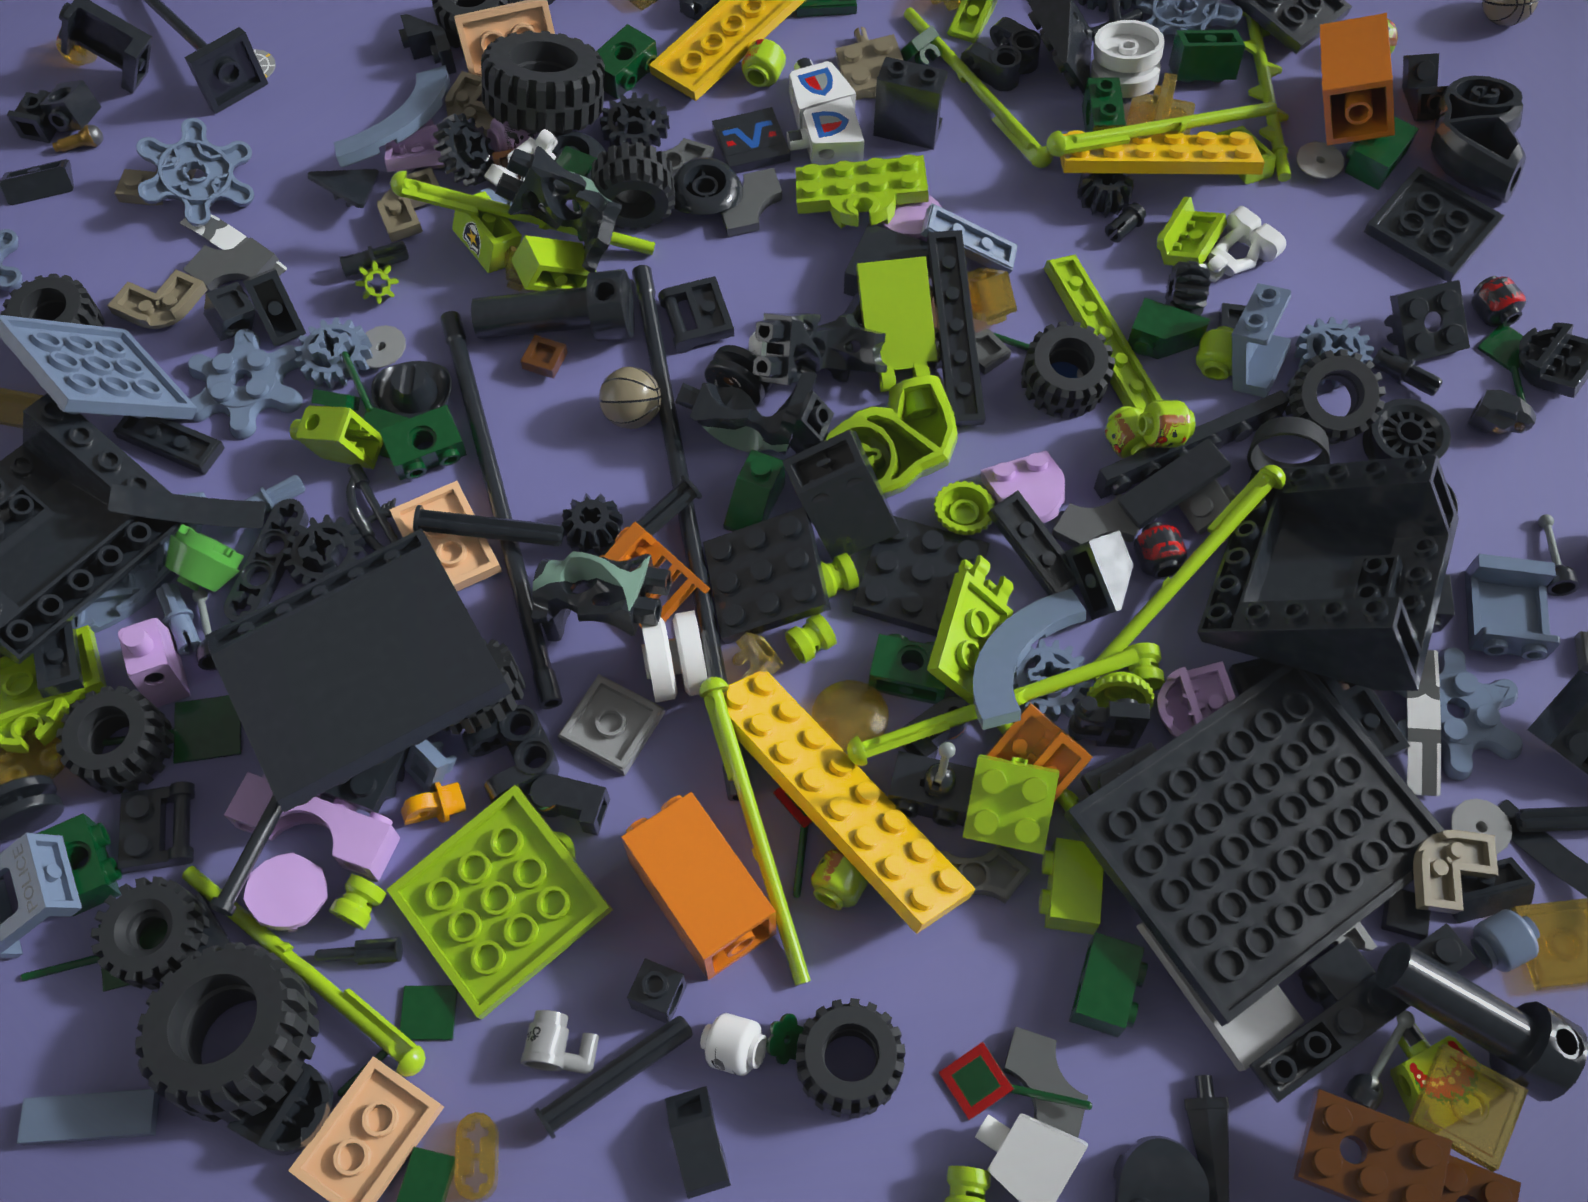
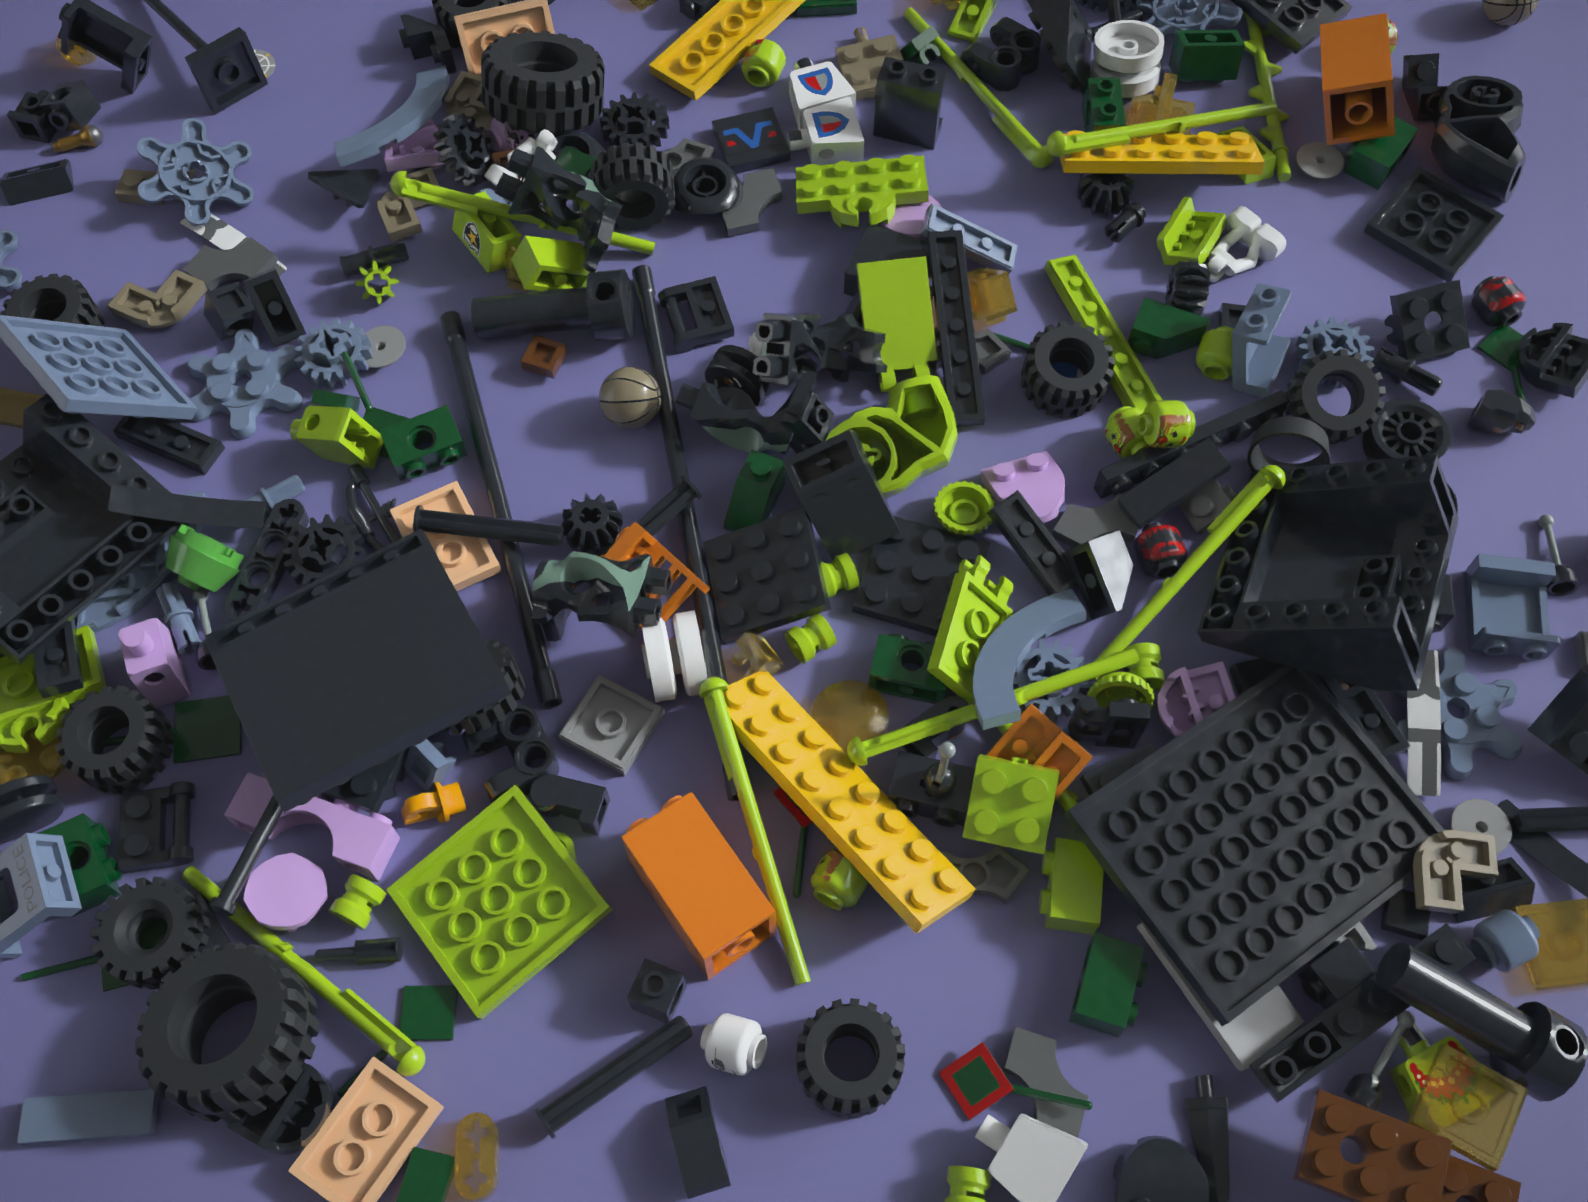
(411, 388): black hat -> none
(548, 1041): light grey piece -> none
(626, 59): dark green brick -> none
(784, 1038): dark green plant -> none

